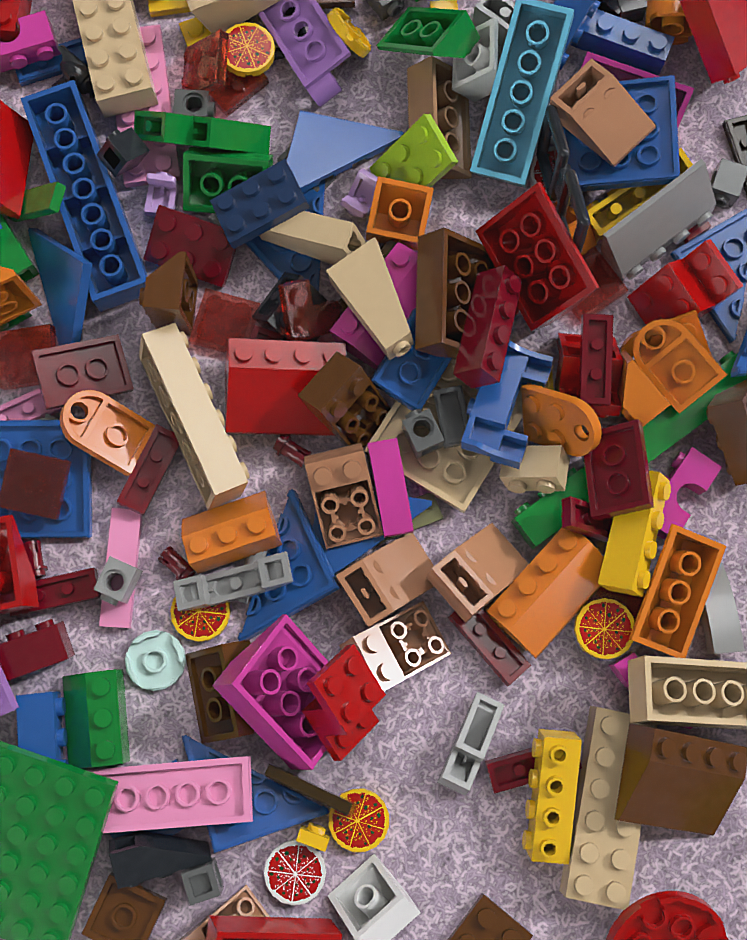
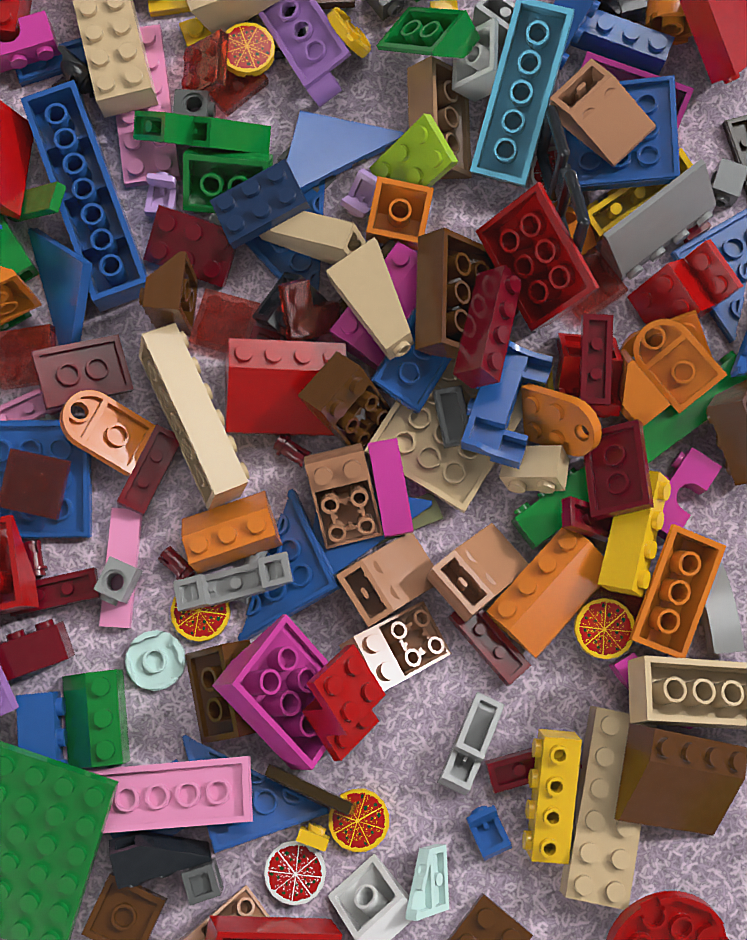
(122, 151): black brick -> none
(422, 445): dark grey brick -> none
(429, 884): none -> light aqua wing
(488, 832): none -> blue bracket

